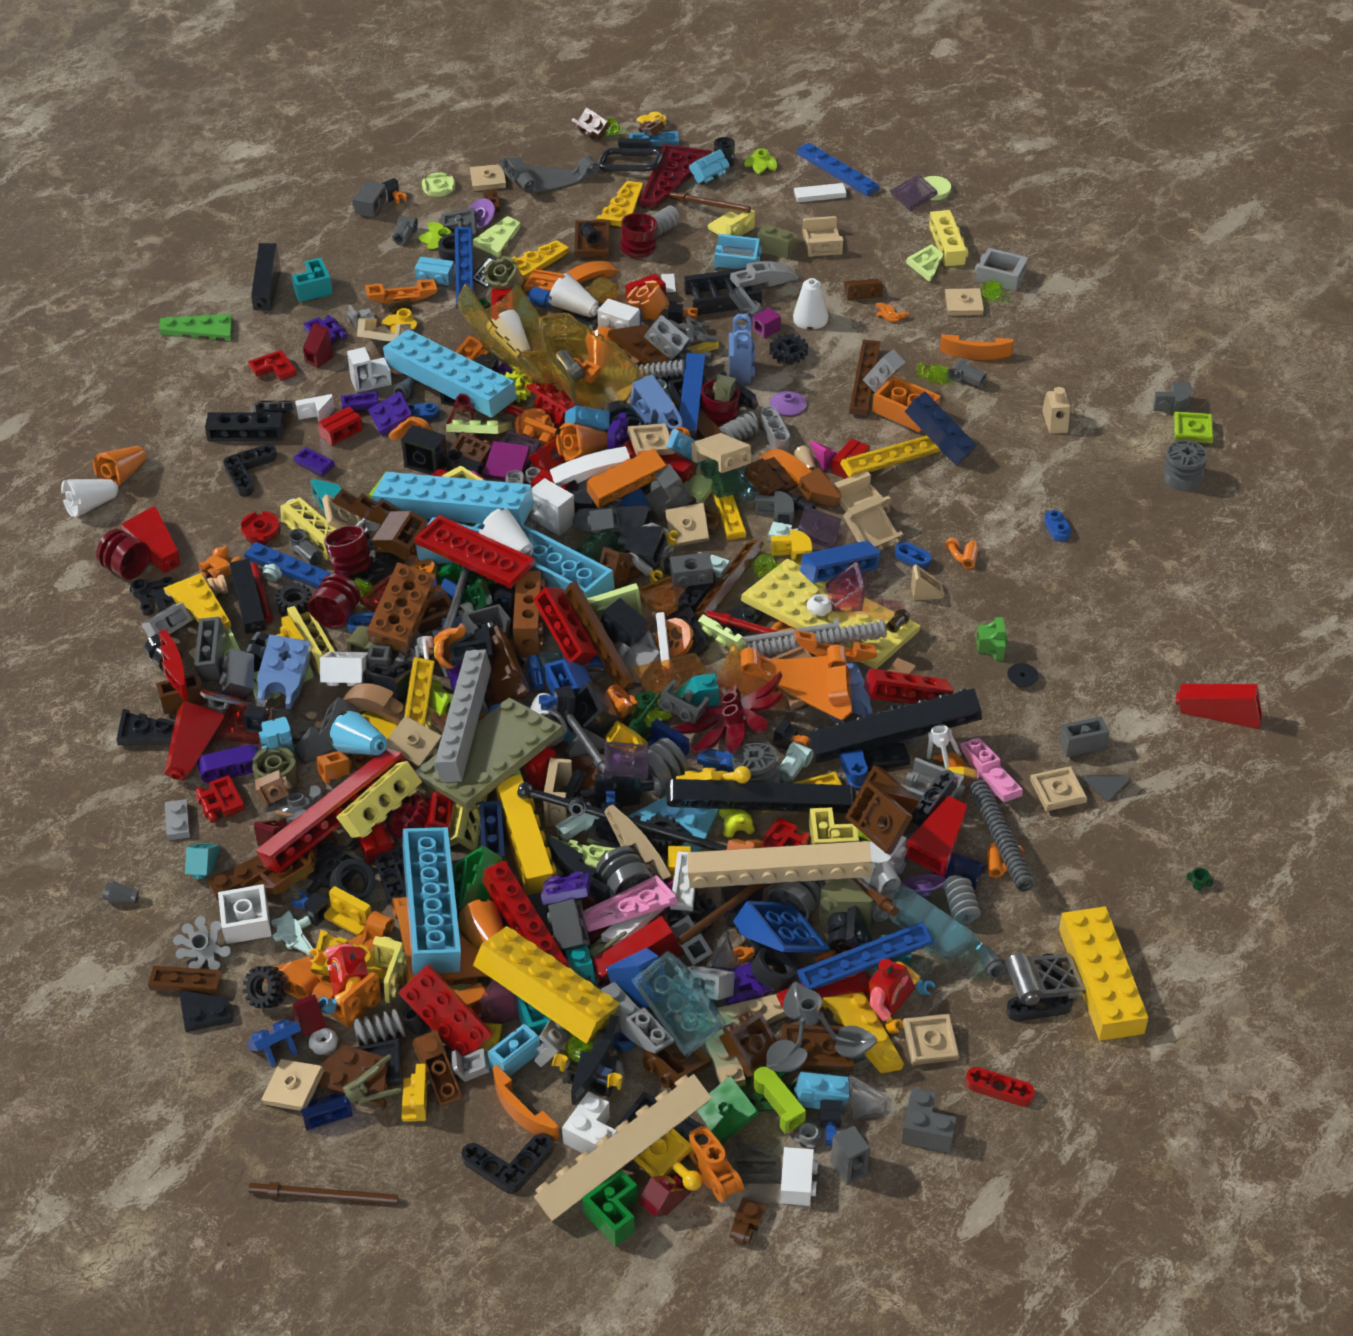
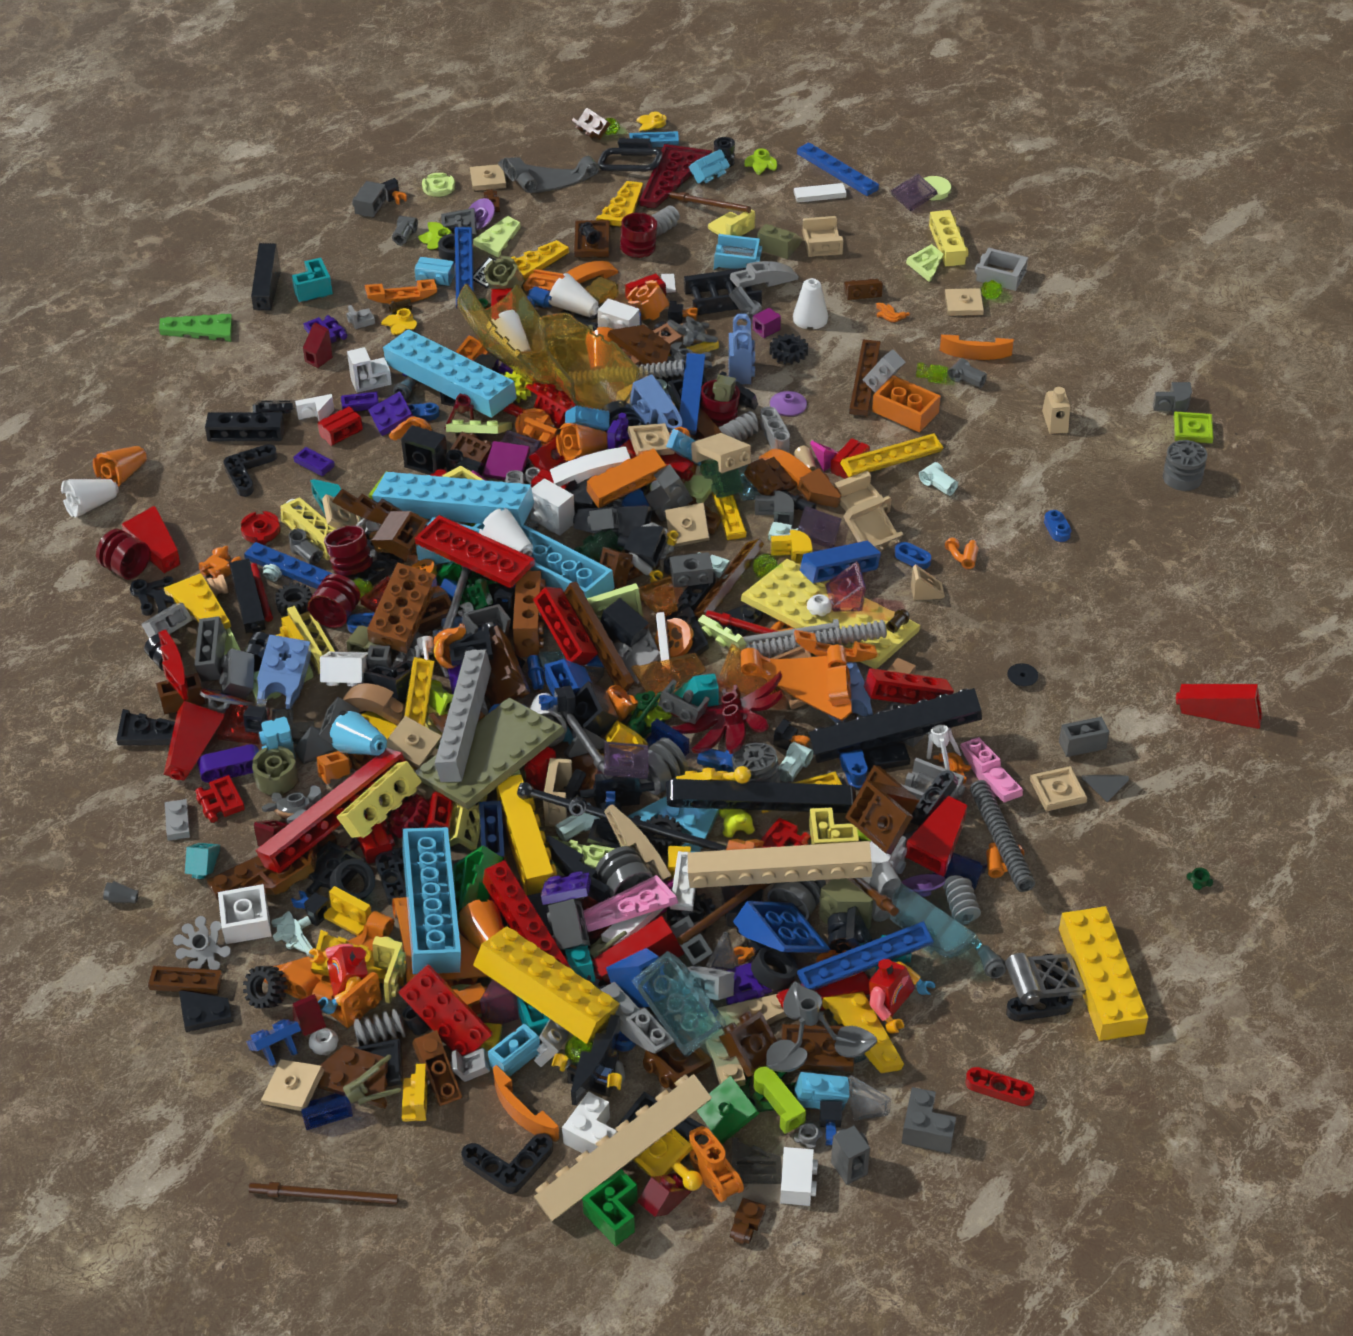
(272, 787): medium nougat brick -> none
(273, 362): red plate -> none
(367, 329): tan panel -> none
(569, 365): dark grey piece -> none
(590, 369): orange plate -> none
(651, 128): reddish brown plate -> none
(666, 337): light grey brick -> none
(930, 1039): tan plate -> none
(935, 475): none -> light aqua piece
(940, 428): dark blue brick -> none
(965, 771): yellow tile -> none
(992, 639): bright green brick -> none

